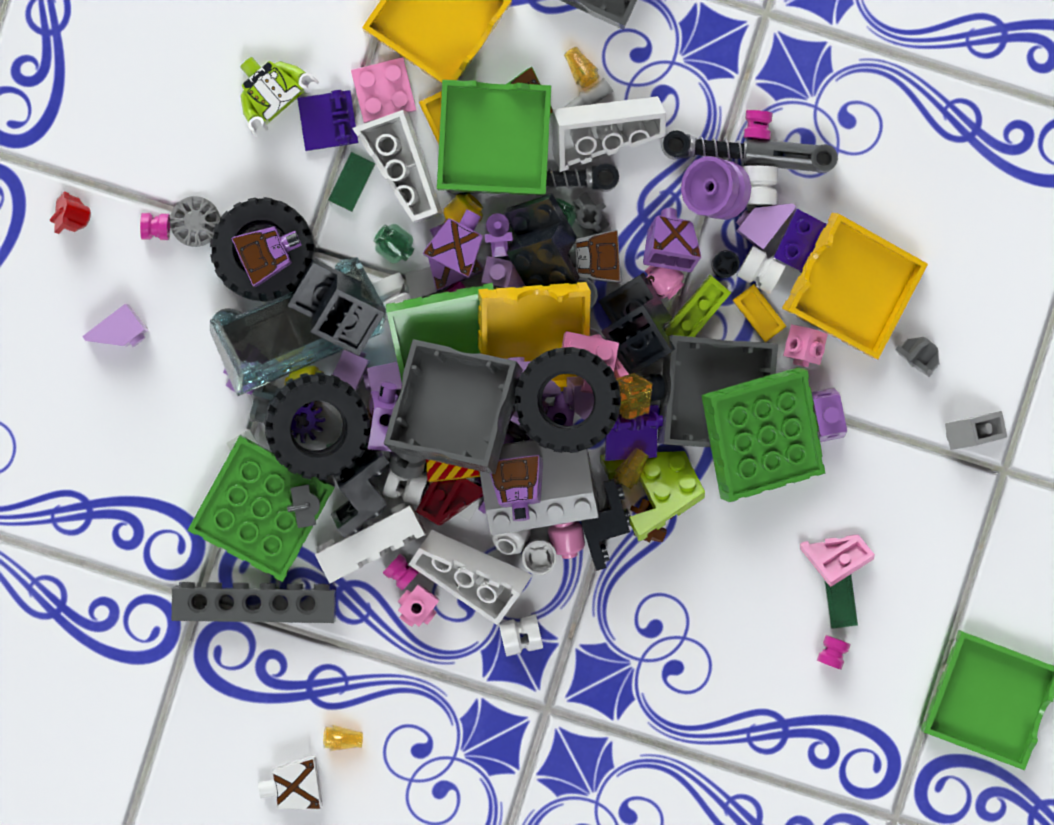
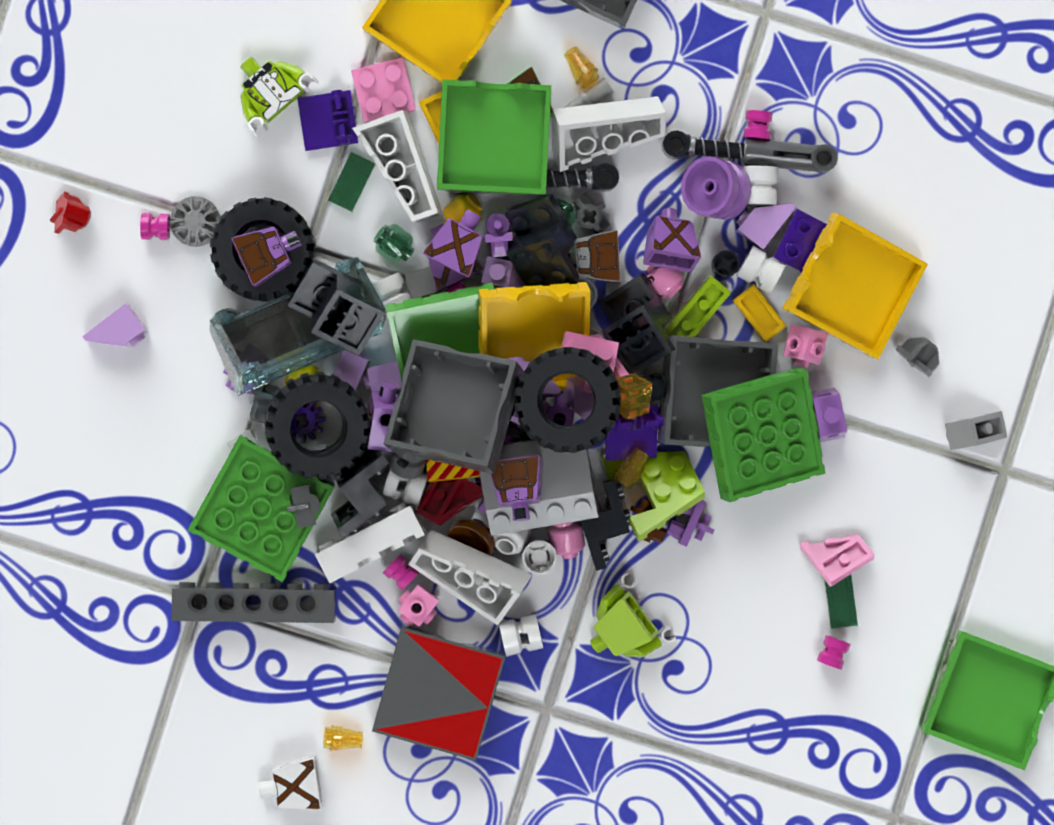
(438, 692): none -> tile
(473, 534): none -> reddish brown piece
(625, 626): none -> lime torso
(684, 532): none -> medium lavender hips

